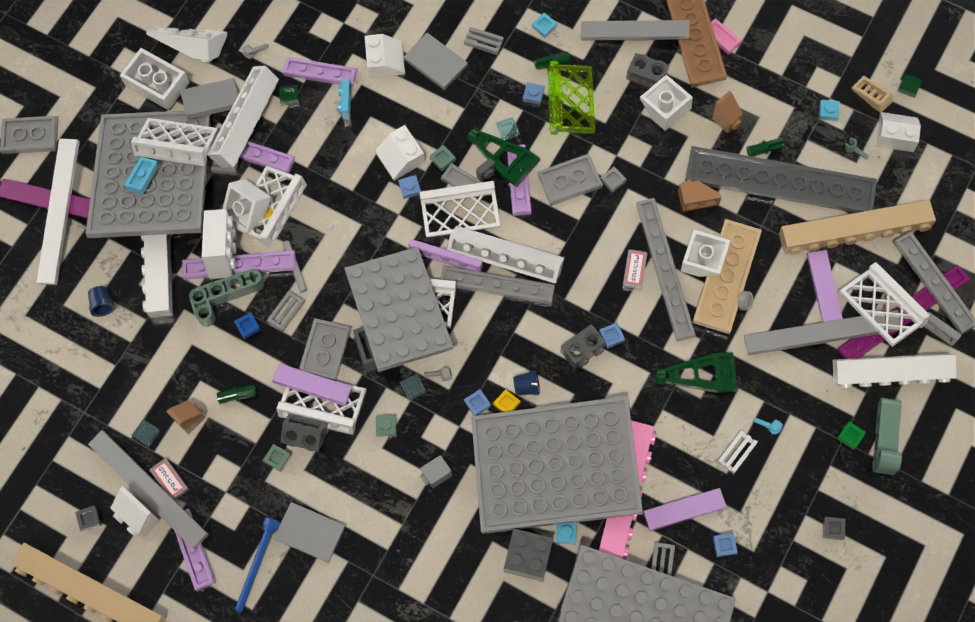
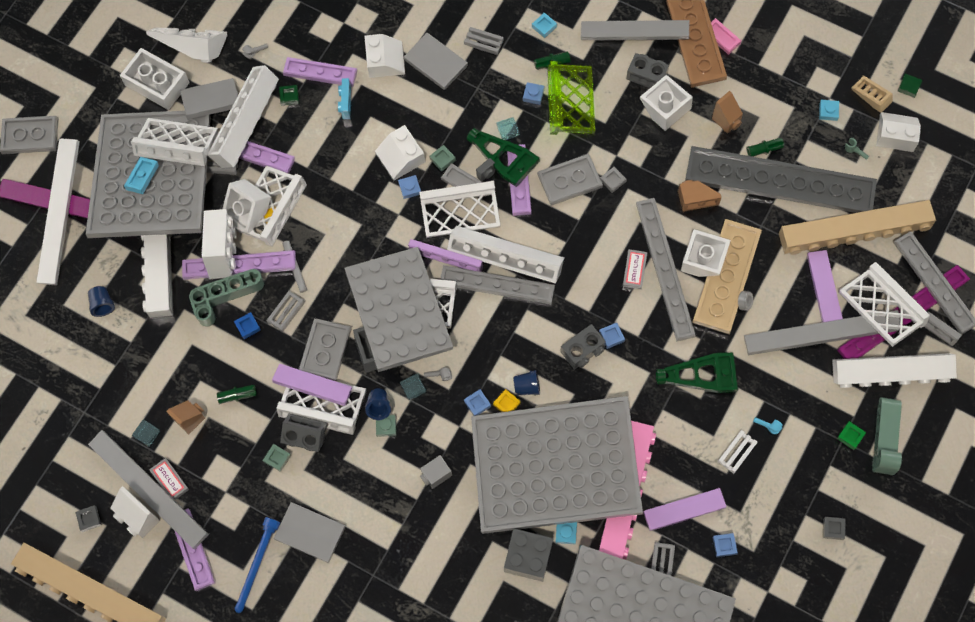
(378, 405): none -> dark blue piece

